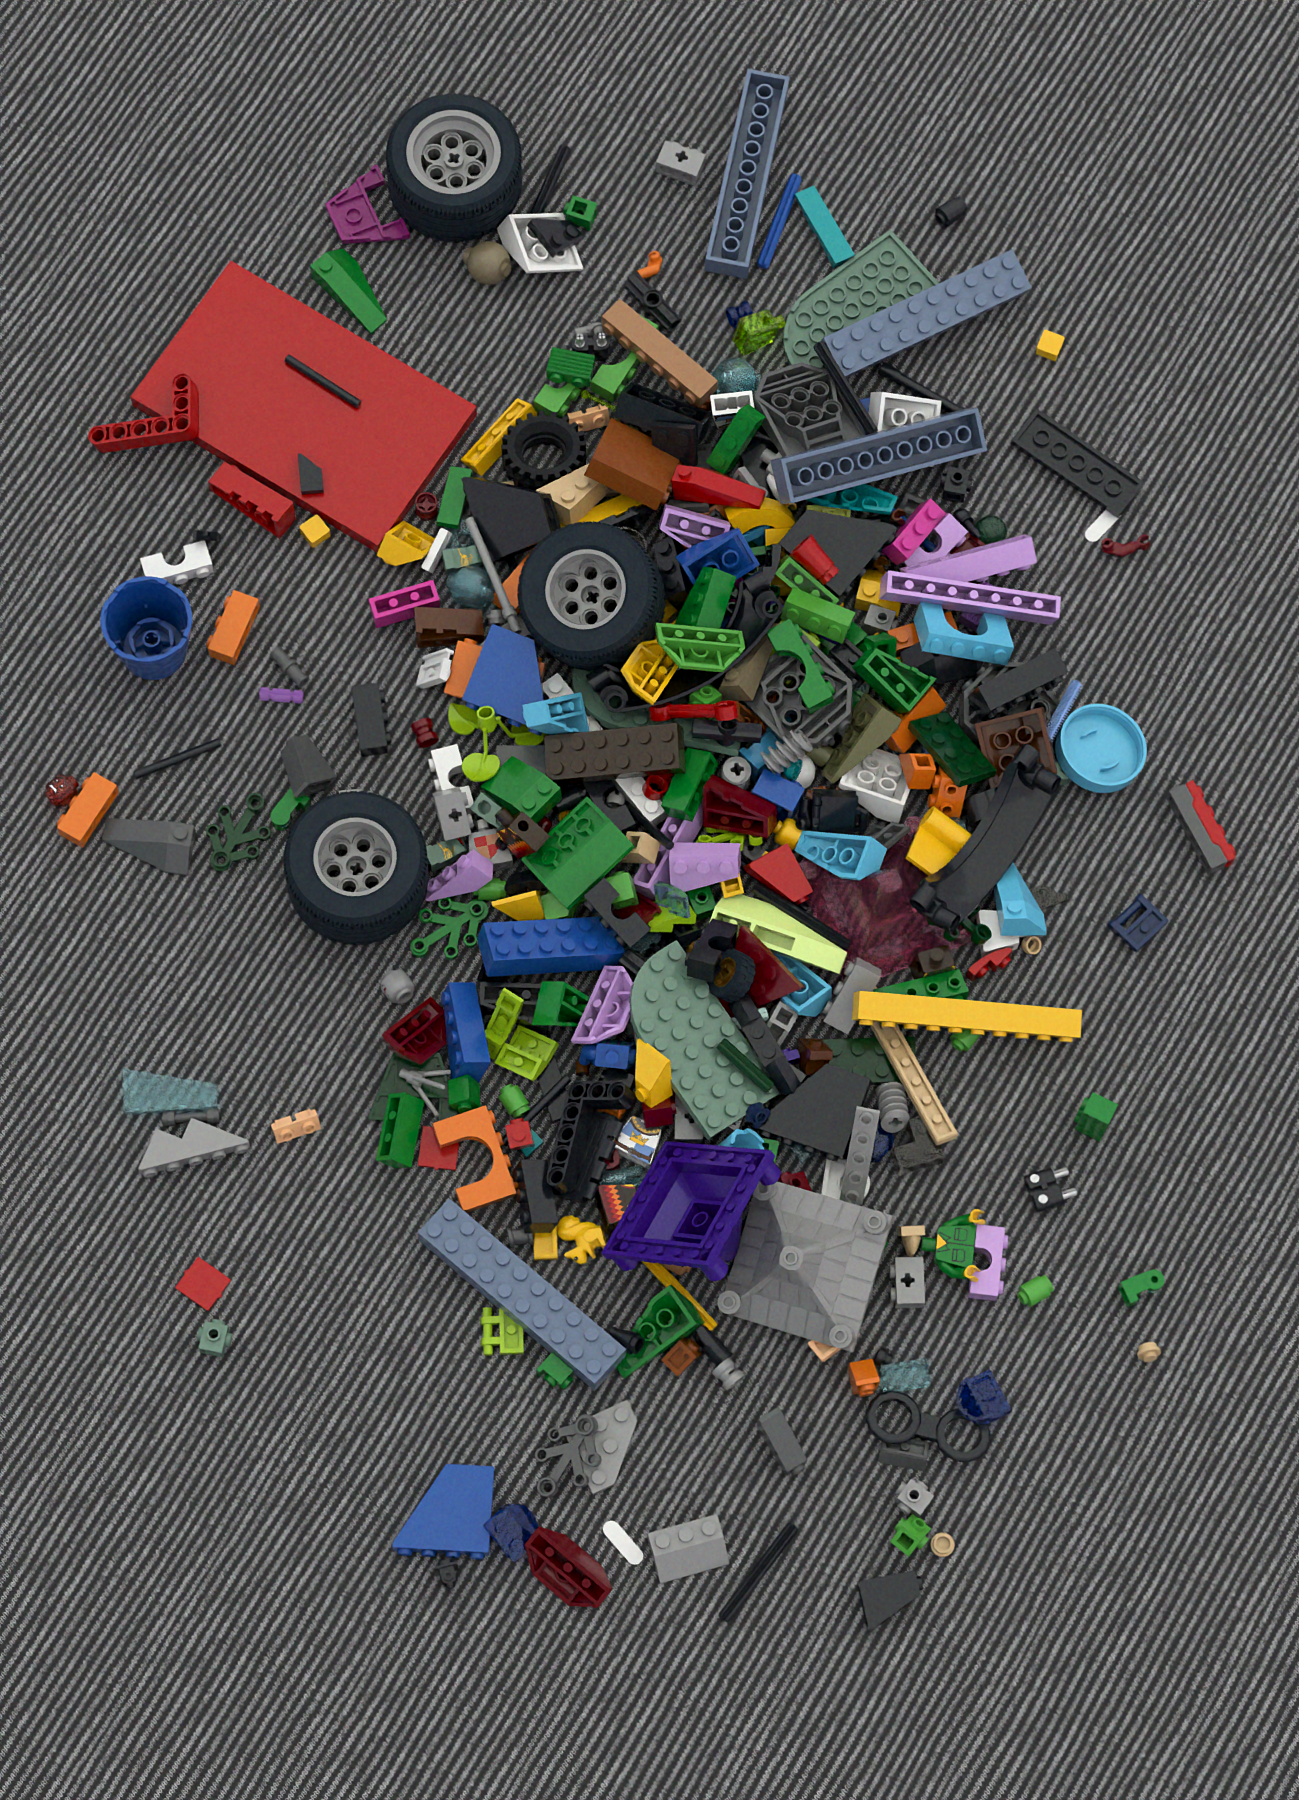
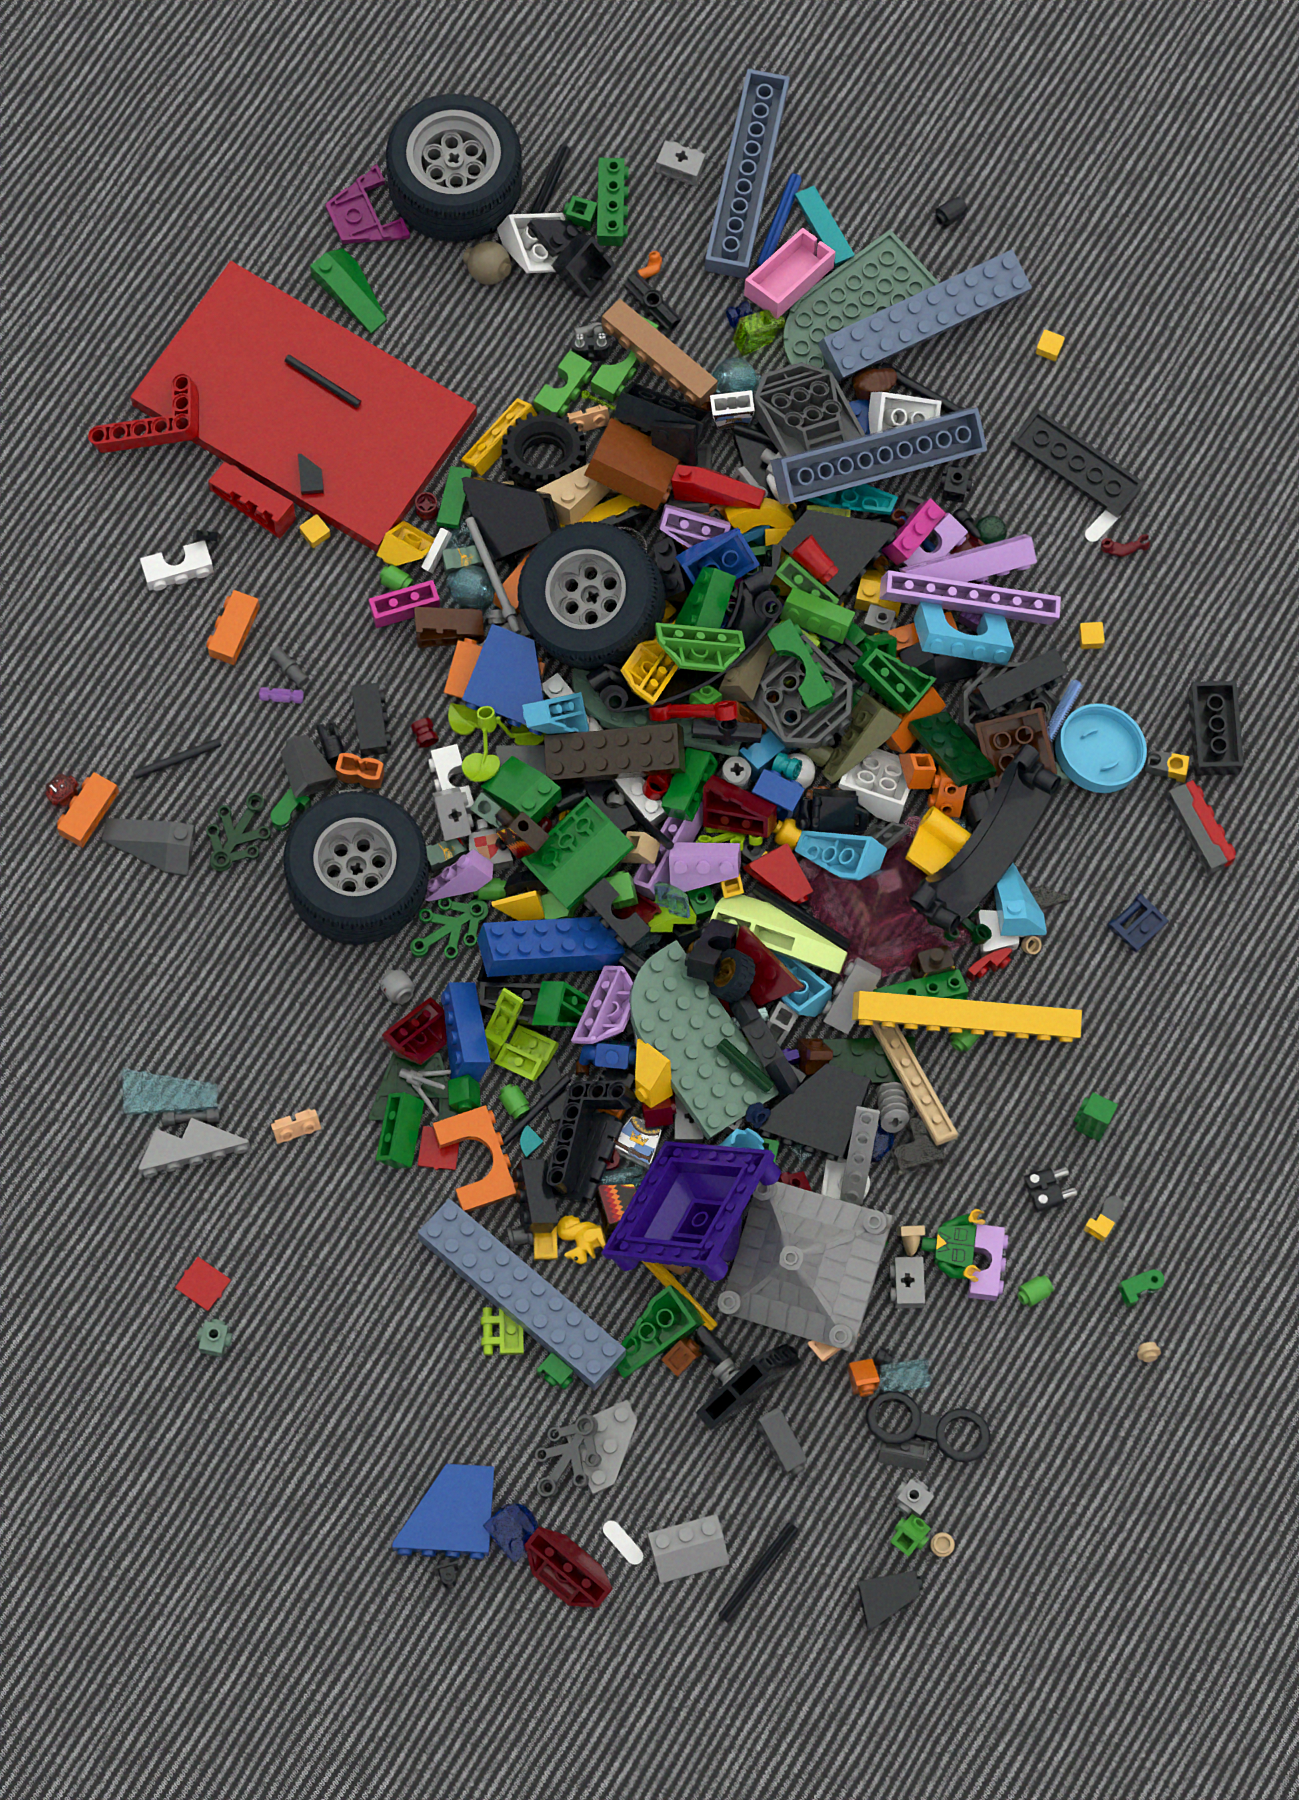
(144, 613): blue cone -> none
(331, 744): none -> black hinge
(366, 771): none -> orange brick
(395, 578): none -> bright green brick
(435, 669): white plate -> none
(519, 1134): red brick -> none
(570, 367): green brick -> none
(578, 264): none -> black piece
(611, 201): none -> green brick
(628, 1339): black cone -> none
(735, 439): green brick -> none
(748, 1385): none -> black slope
(787, 751): light grey piece -> none
(789, 273): none -> bright pink piece
(845, 388): black axle -> none
(873, 380): none -> reddish brown hair
(981, 1399): clear blue slope -> none
(1091, 635): none -> yellow piece
(1109, 1215): none -> leg
(1167, 765): none -> leg
(1215, 728): none -> black brick

